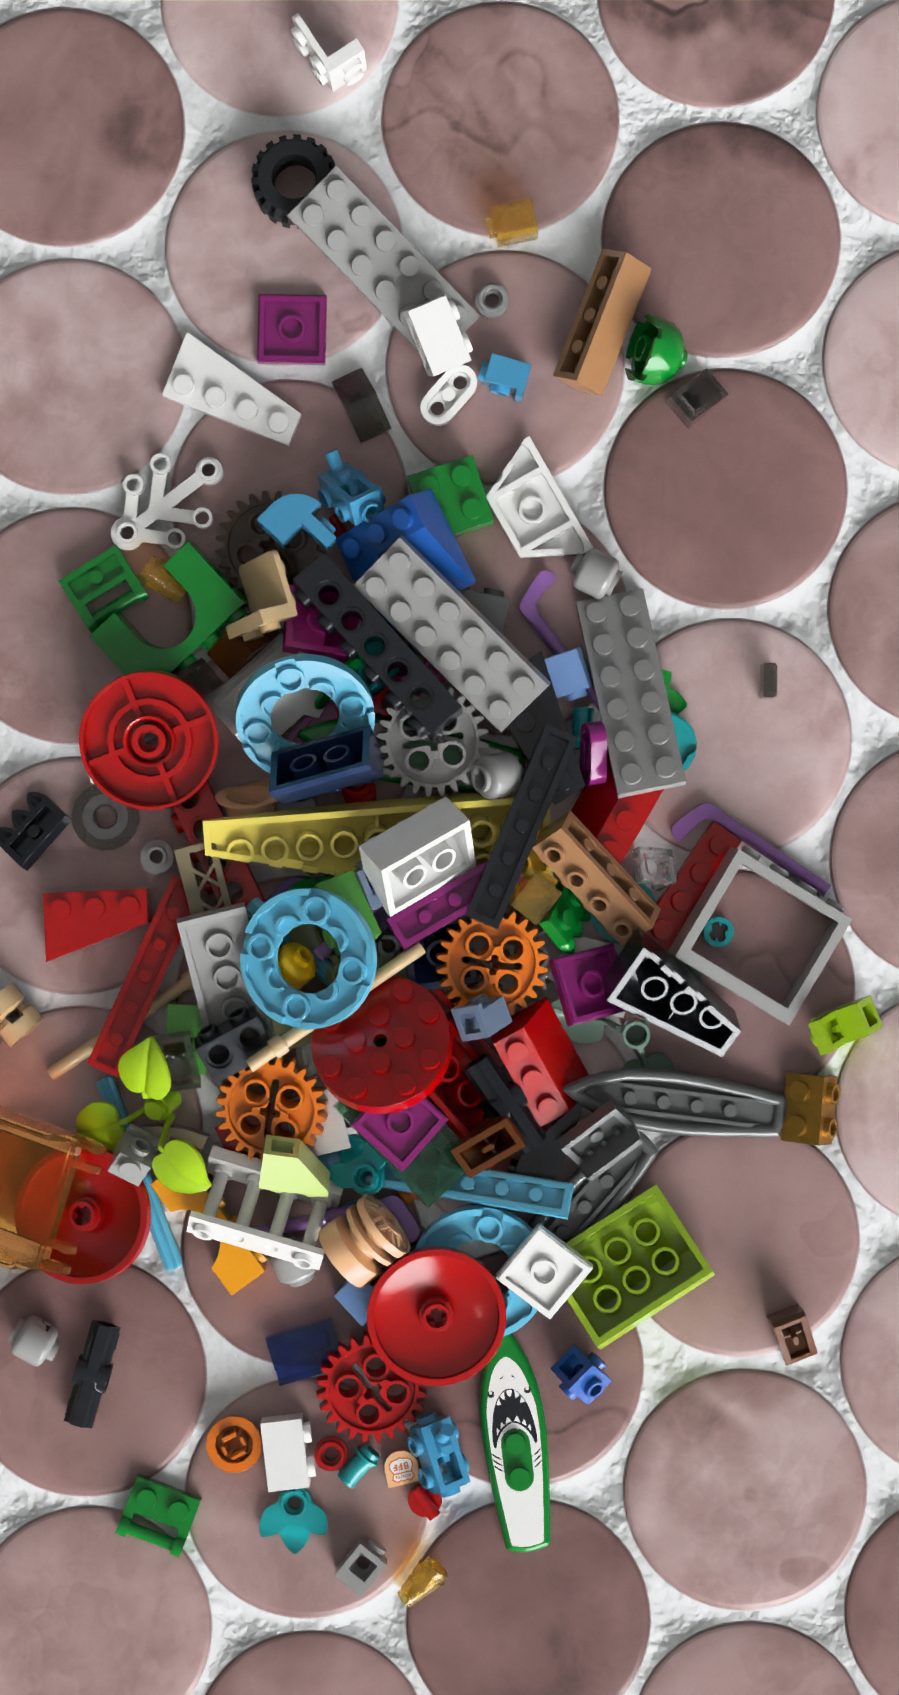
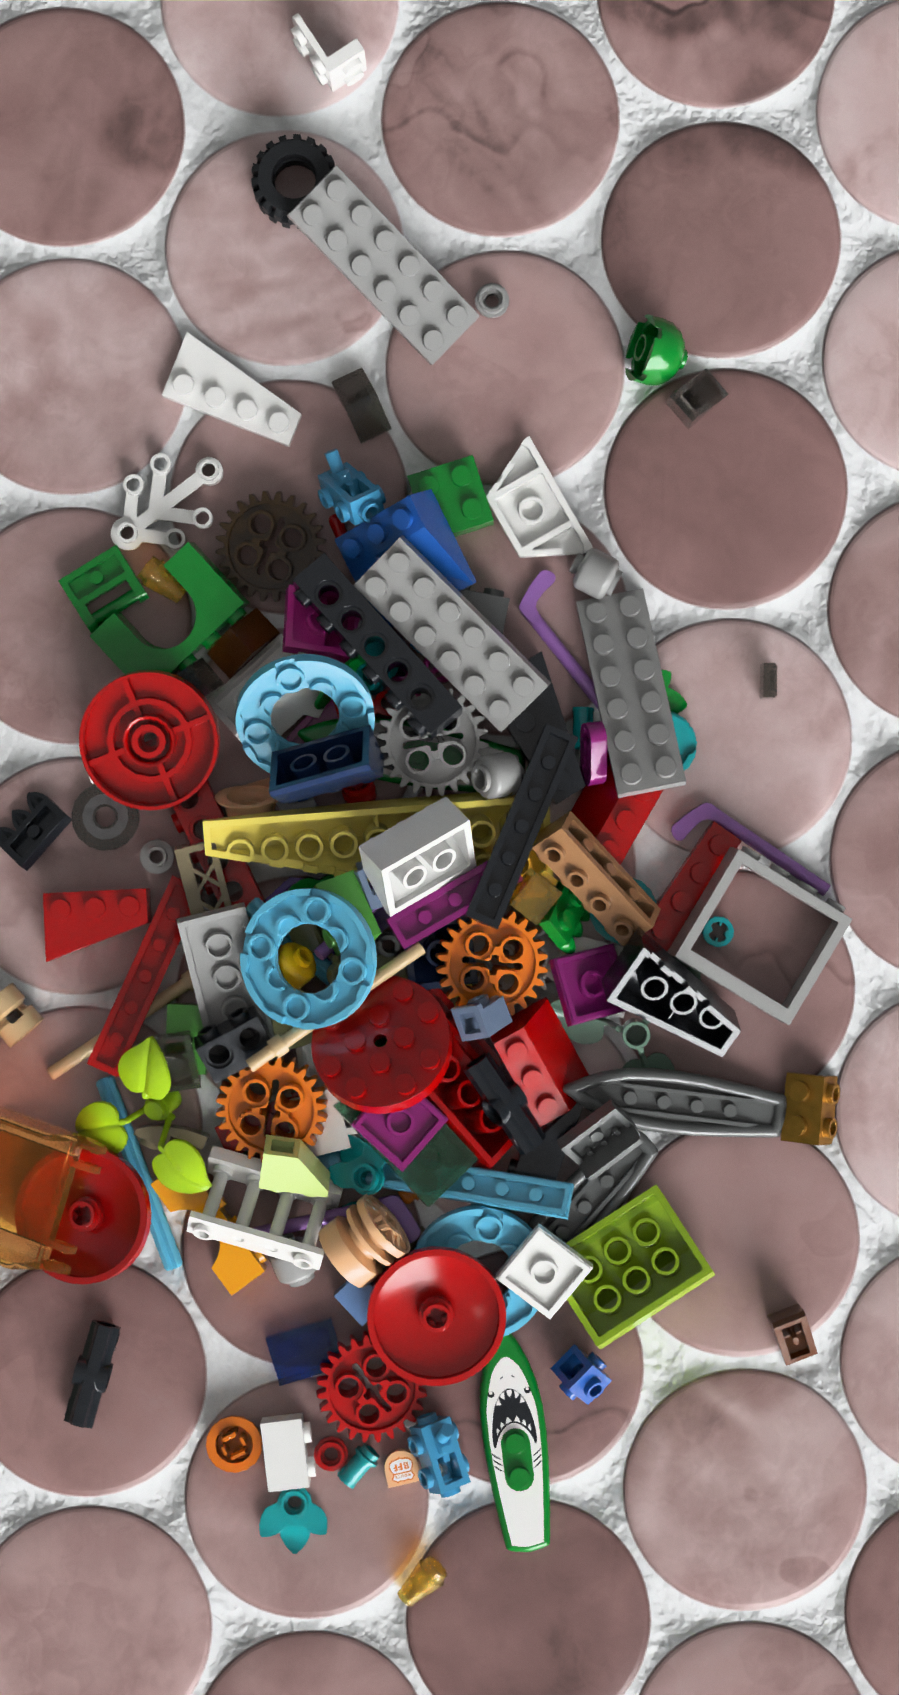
(34, 1340): light grey head -> none
(133, 1155): light grey brick -> none
(163, 1505): green plate -> none
(267, 597): tan bracket -> none
(291, 515): dark azure brick -> none
(292, 329): magenta tile -> none
(359, 1577): light grey brick -> none
(423, 1502): red plate -> none
(438, 335): white brick -> none
(448, 396): white plate -> none
(487, 1145): reddish brown slope -> none
(505, 376): dark azure brick -> none
(512, 223): clear yellow brick -> none
(569, 674): medium blue brick -> none
(602, 322): medium nougat brick -> none
(654, 867): clear bracket -> none
(844, 1024): lime brick -> none

